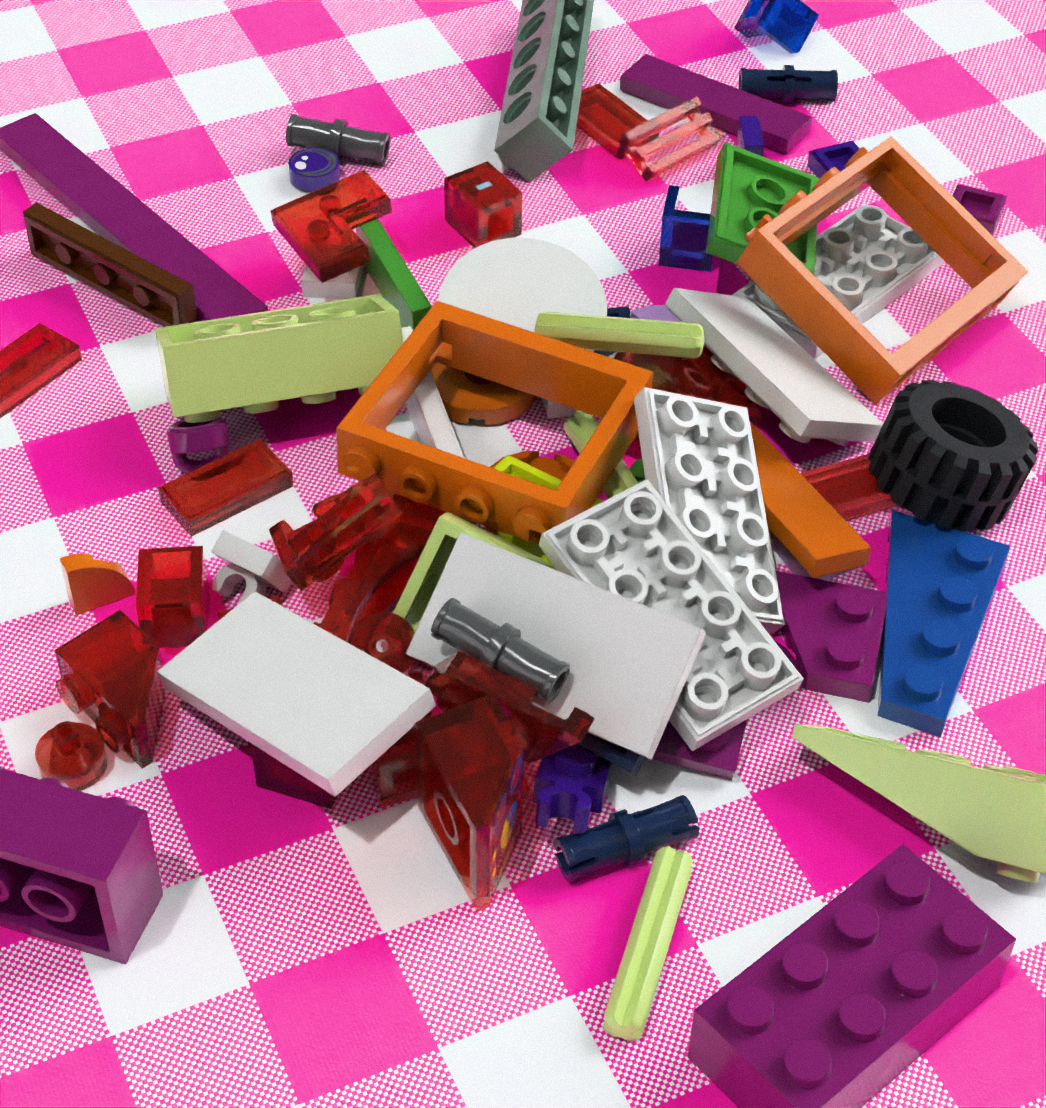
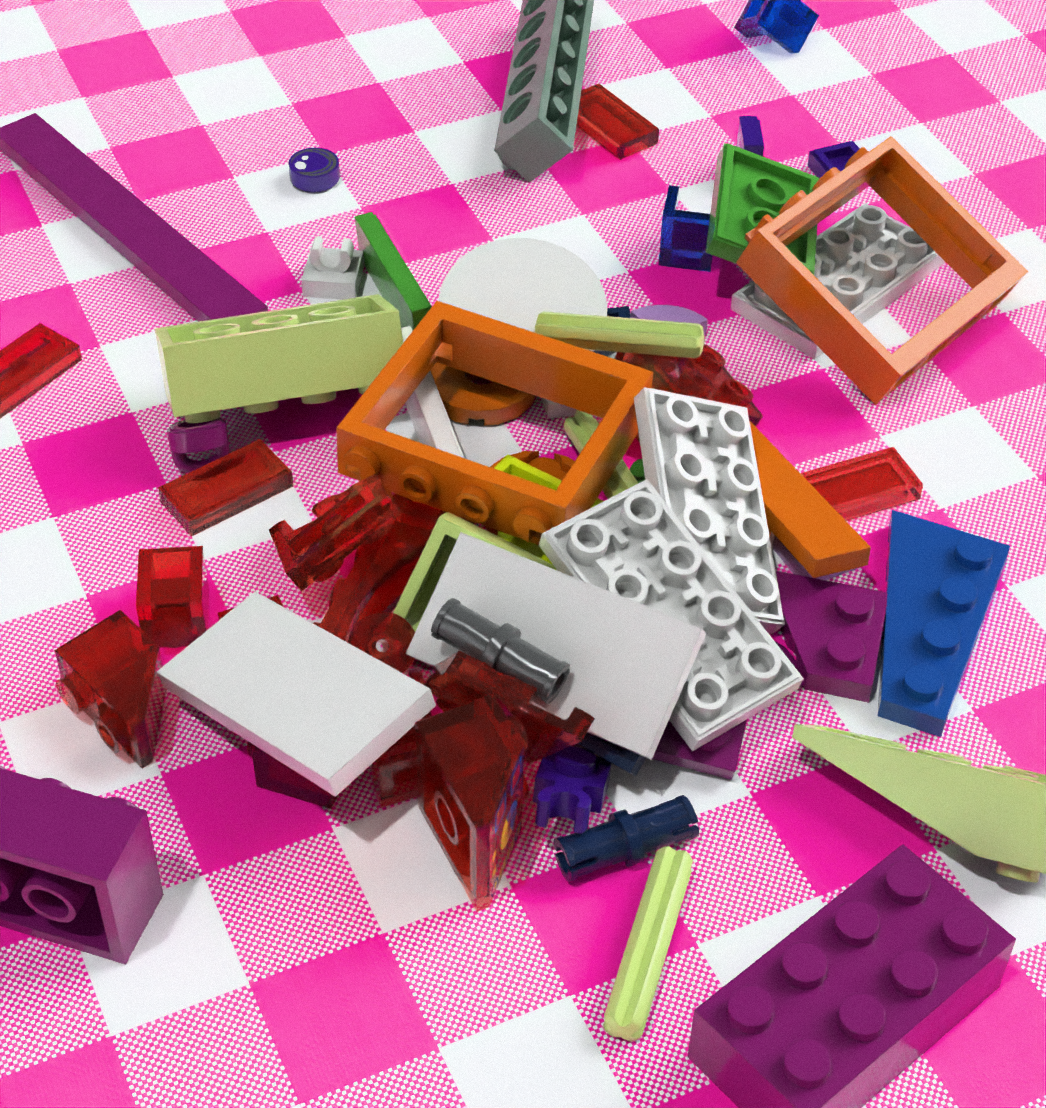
(72, 755): clear red tile -> none
(93, 582): orange tile -> none
(109, 268): reddish brown tile -> none
(247, 564): white tile -> none
(323, 221): clear red tile -> none
(338, 138): dark grey pin -> none
(482, 205): clear red brick -> none
(673, 85): magenta tile -> none
(697, 123): clear red tile -> none
(775, 369): white tile -> none
(789, 83): dark blue pin -> none
(952, 455): black tyre -> none
(982, 205): magenta tile -> none

